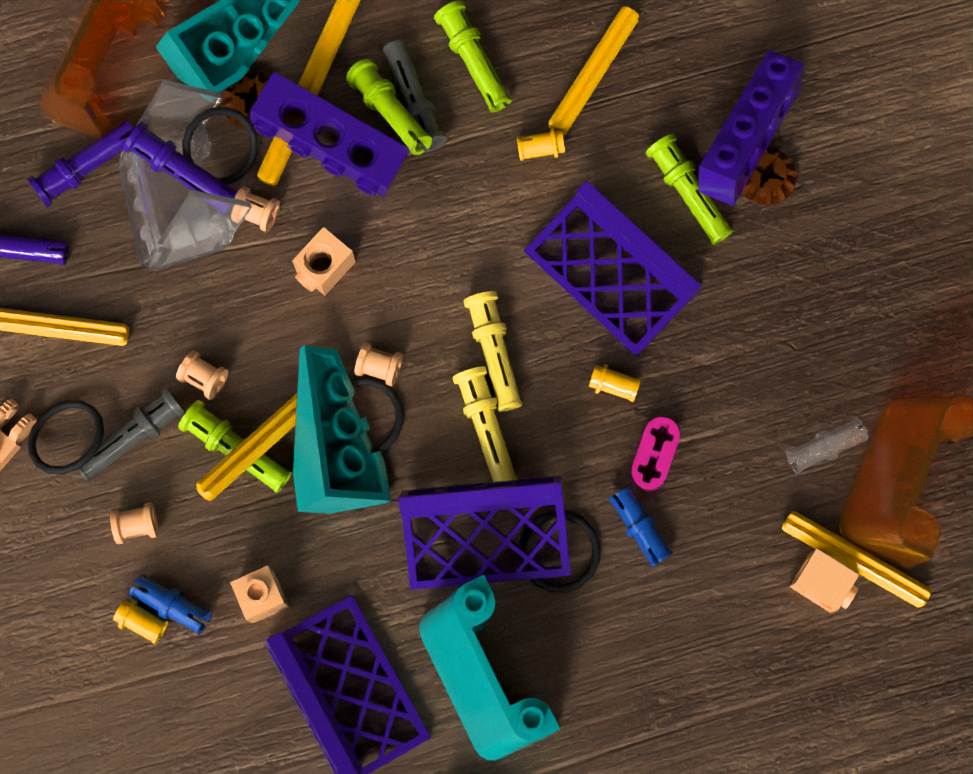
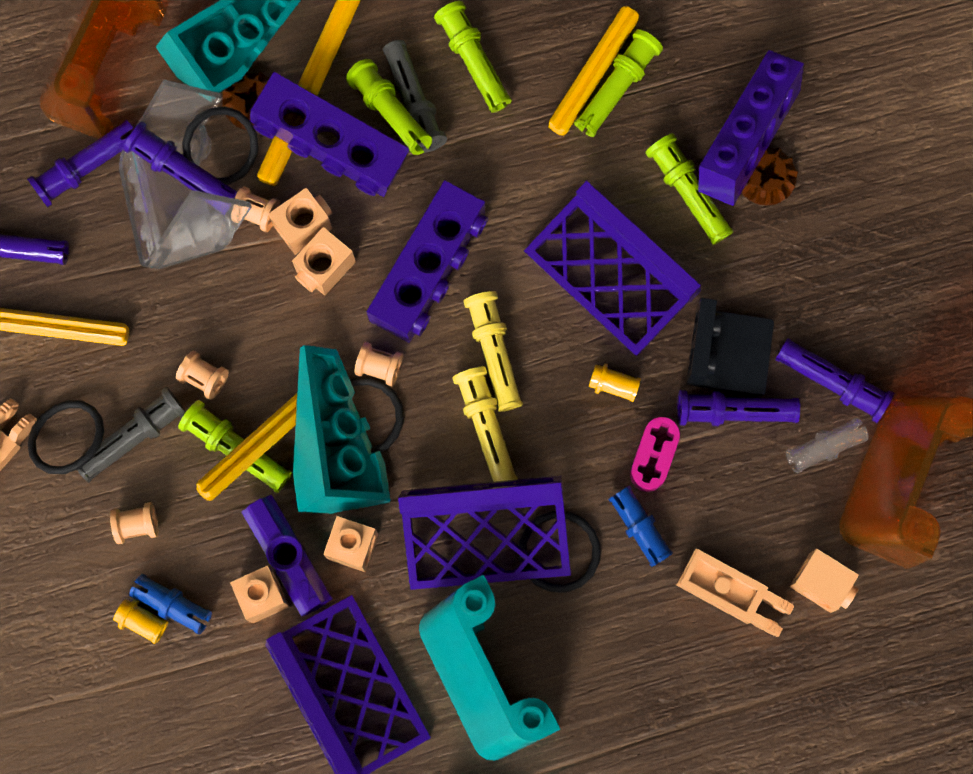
(284, 216): none -> light nougat brick
(299, 577): none -> dark purple piece
(351, 544): none -> light nougat brick
(448, 207): none -> dark purple brick
(541, 144): yellow pin -> none
(627, 69): none -> lime pin
(729, 351): none -> black bracket
(731, 591): none -> light nougat hinge
(785, 409): none -> dark purple pin
(851, 388): none -> dark purple pin
(856, 559): yellow axle -> none

